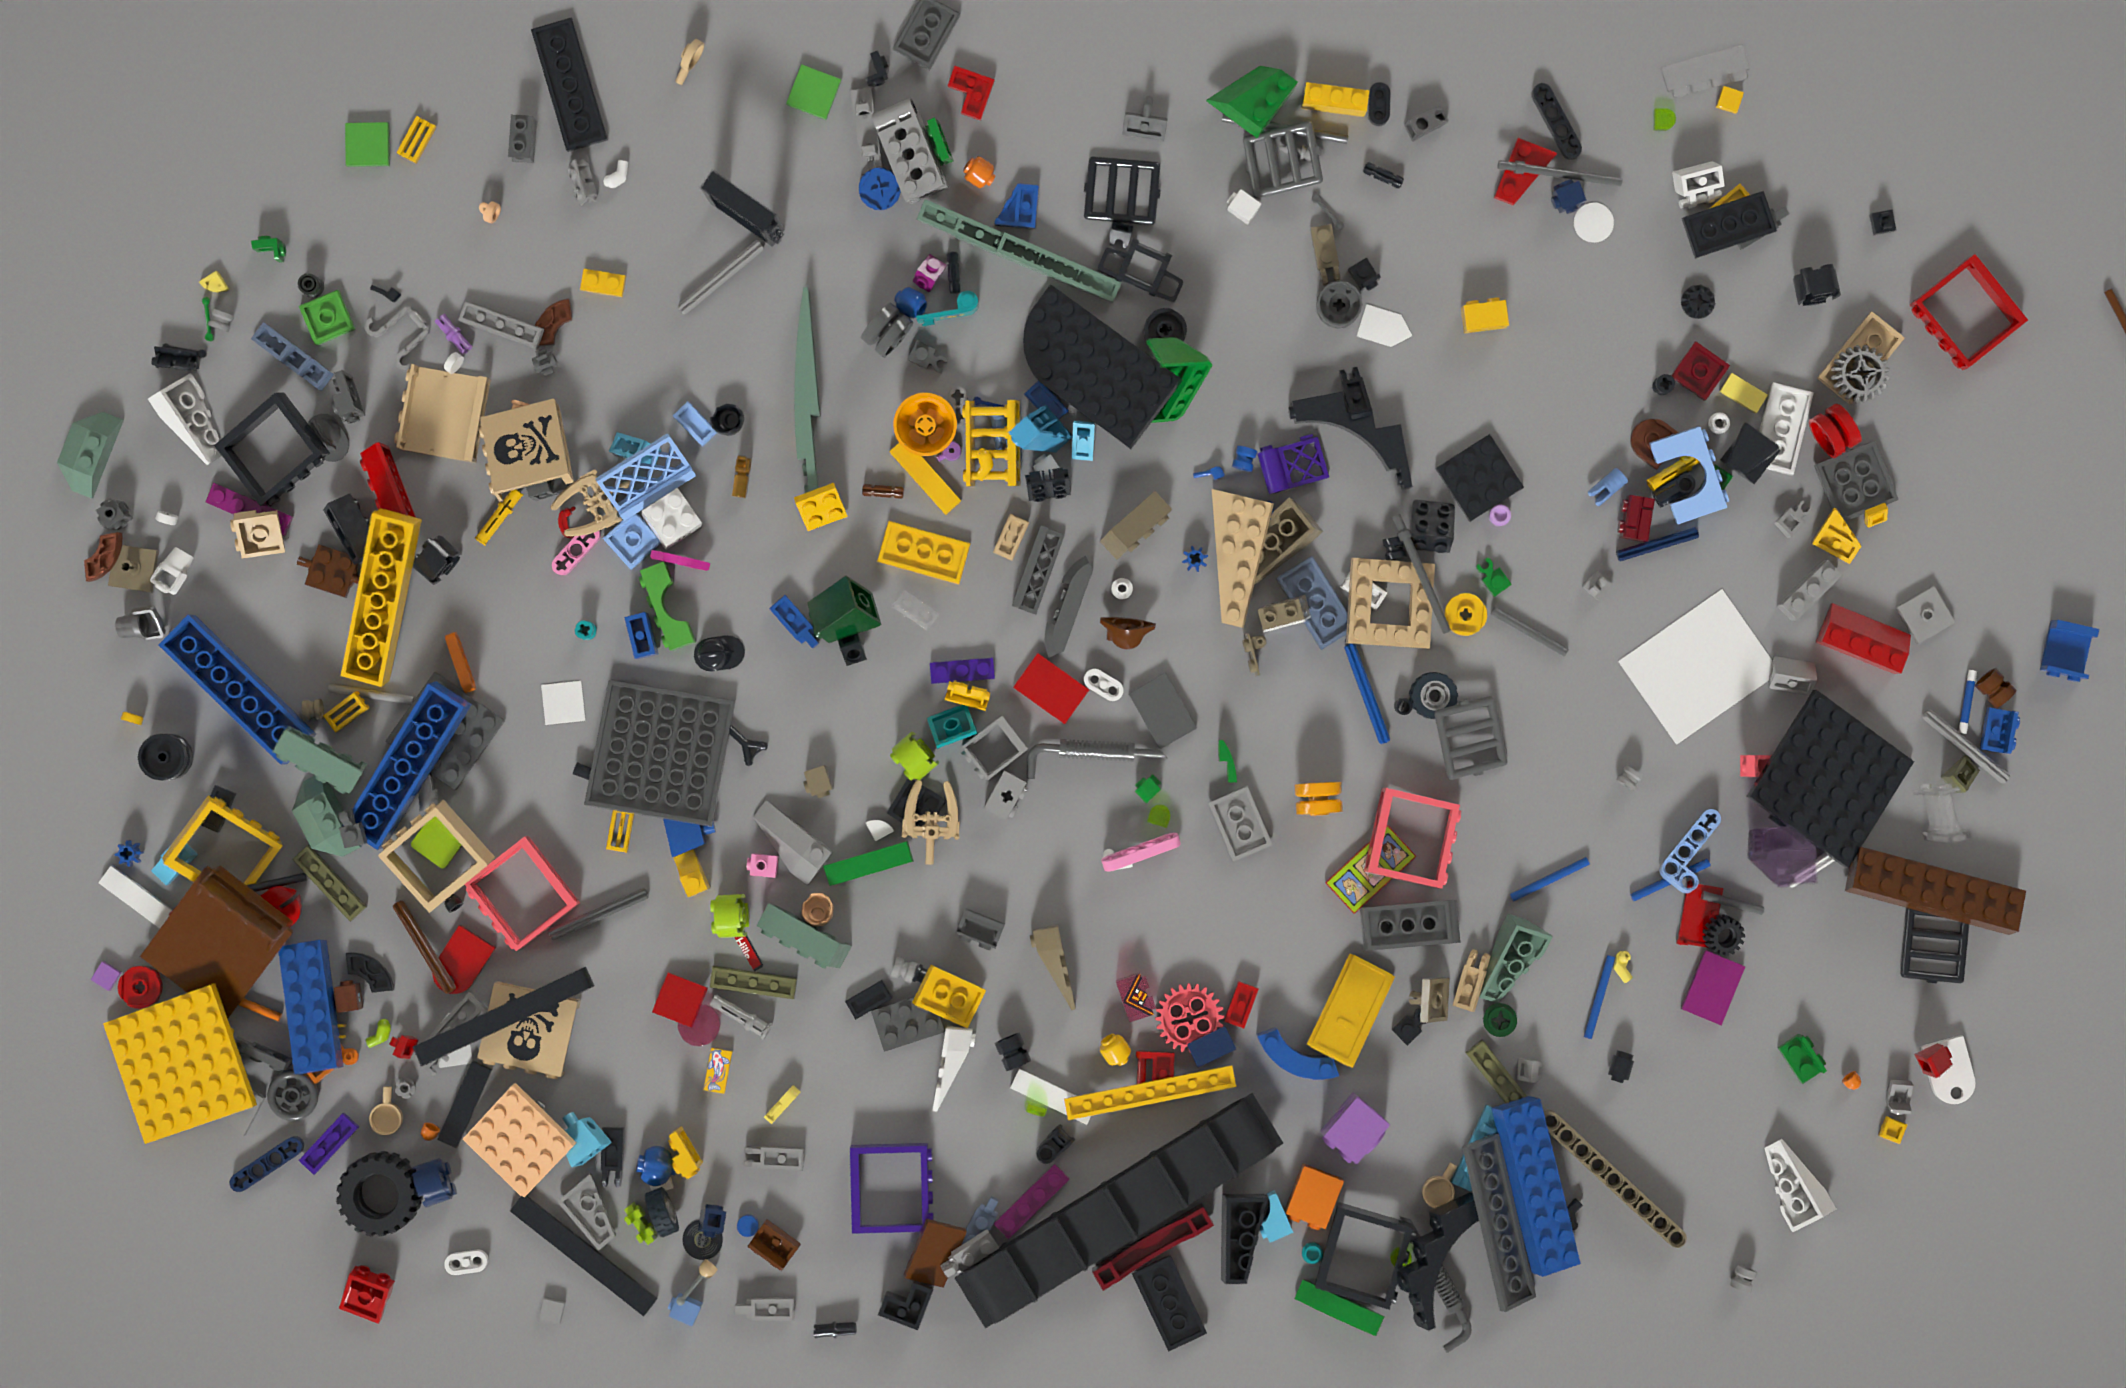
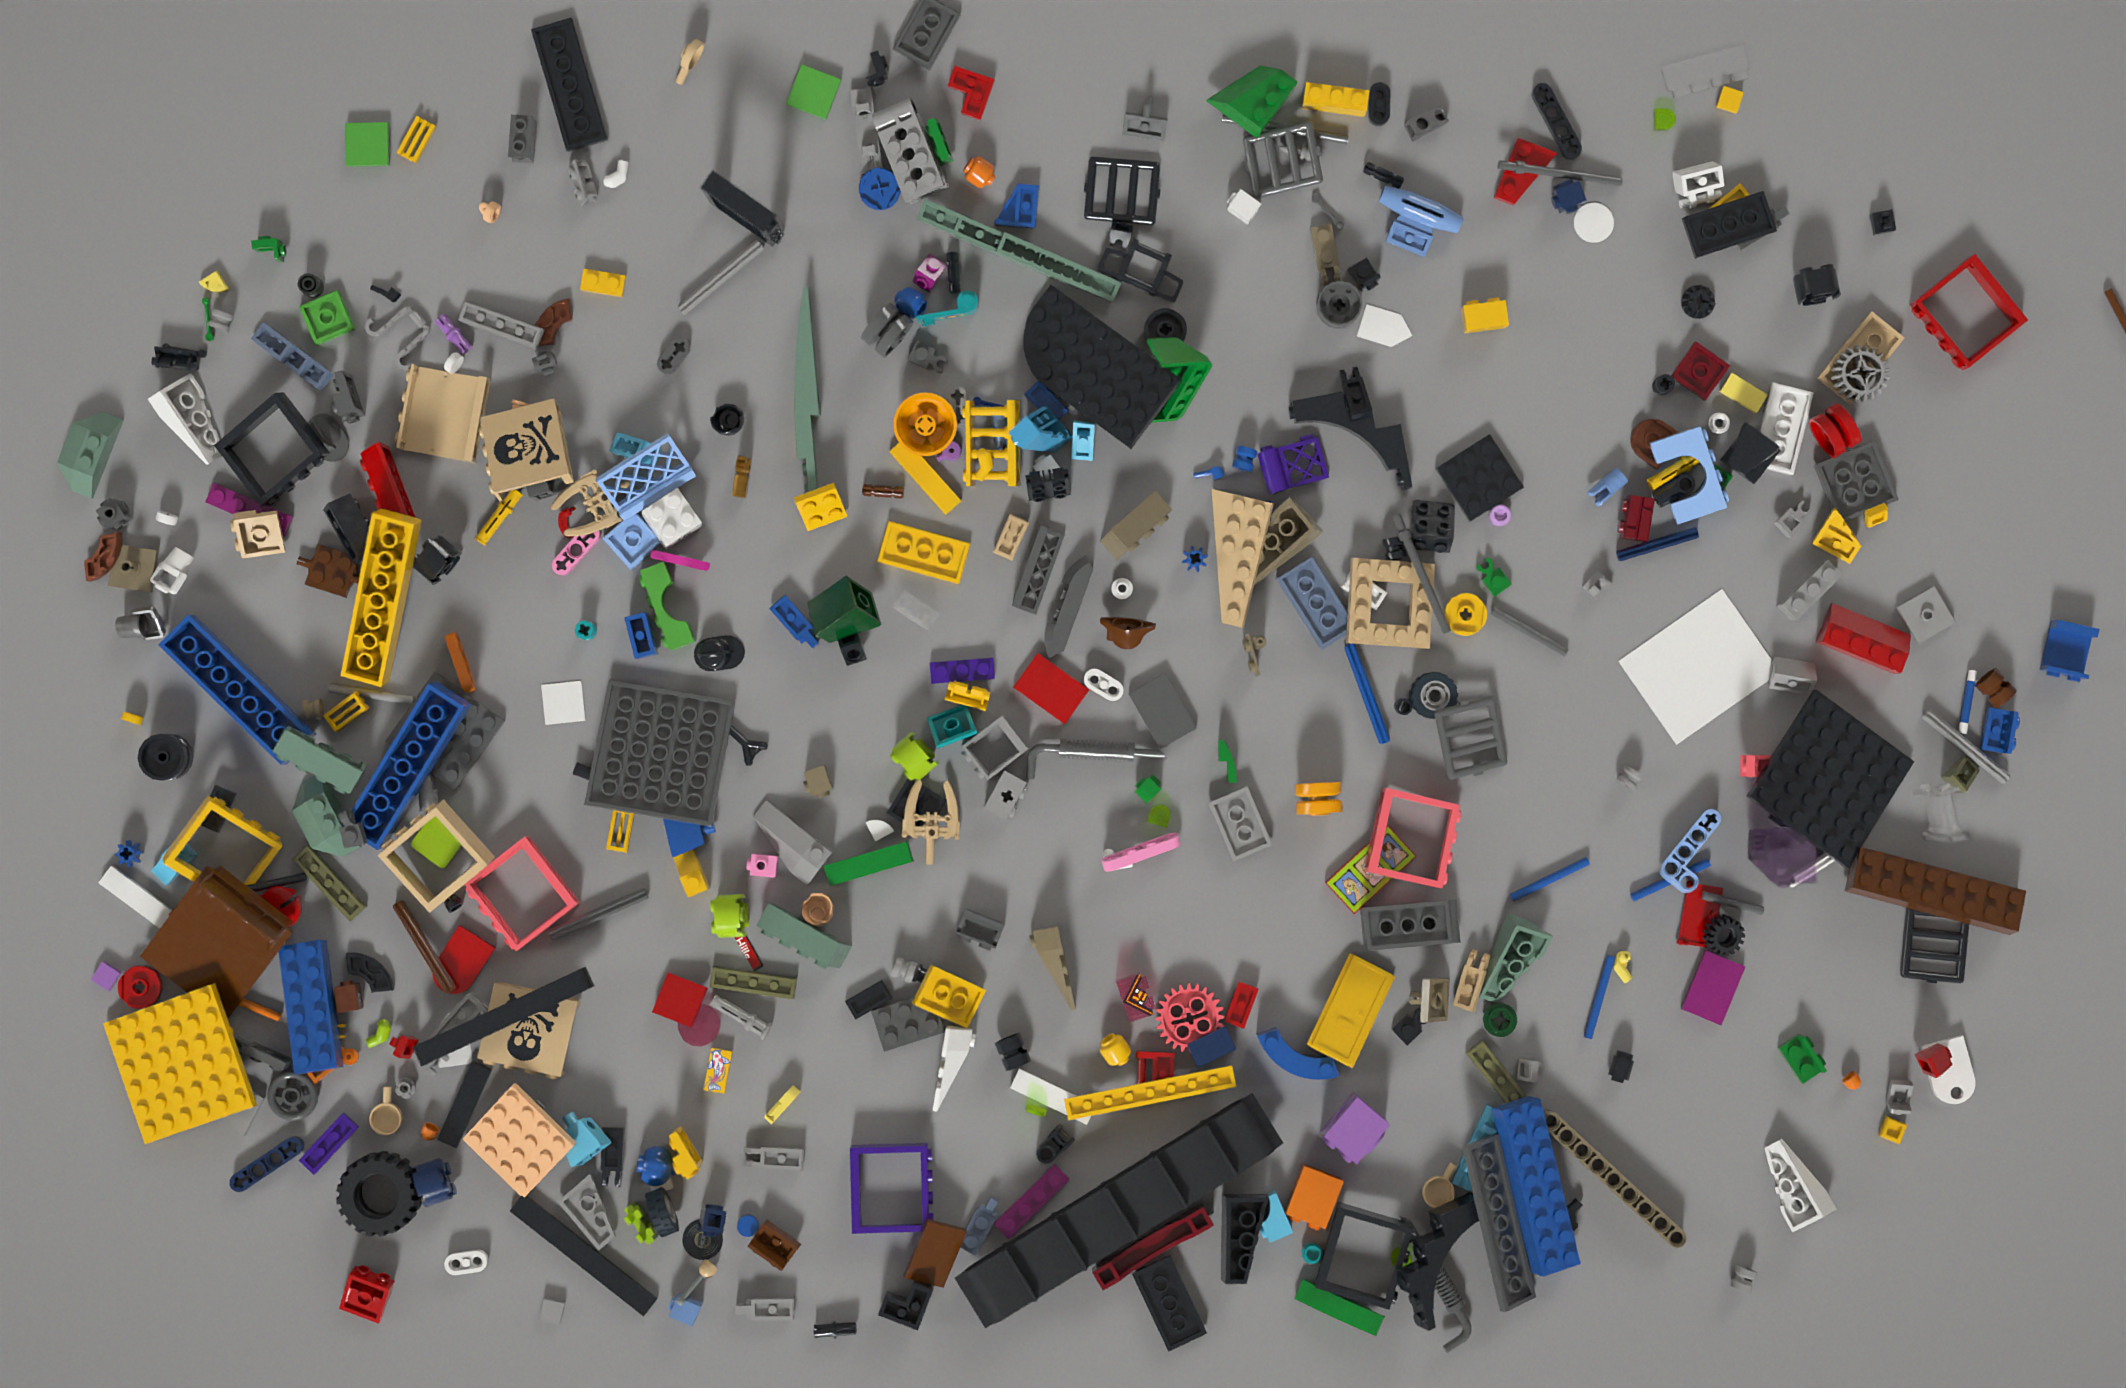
(669, 352): none -> dark grey beam
(695, 423): light blue tile -> none
(970, 1253): light grey hinge -> none
(1284, 613): dark tan piece -> none
(1417, 218): none -> medium blue plate

